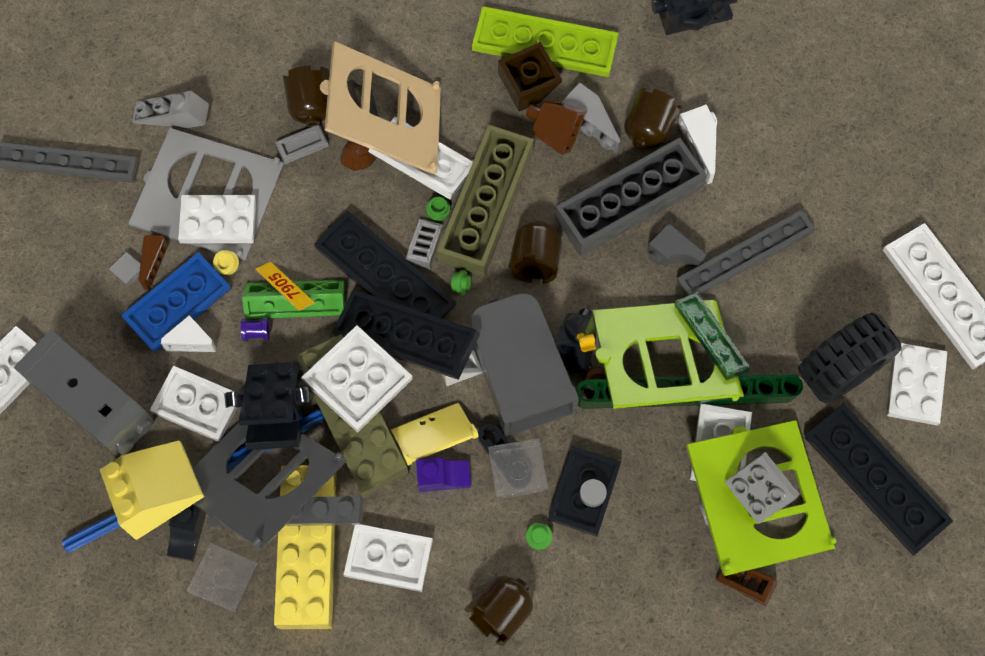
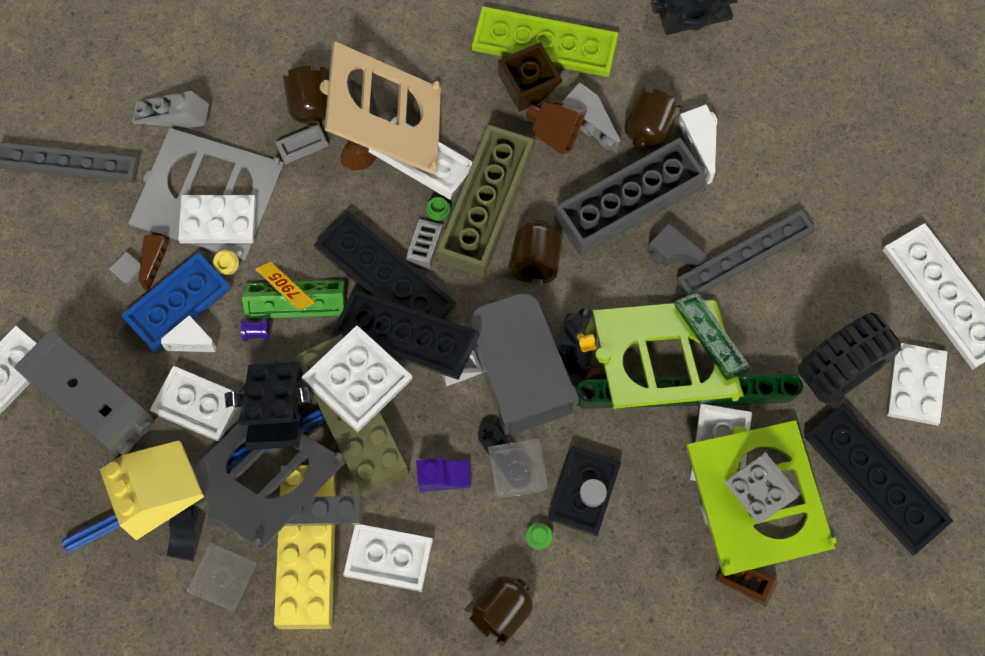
(446, 430): light yellow door -> none
(460, 282): bright green plate -> none

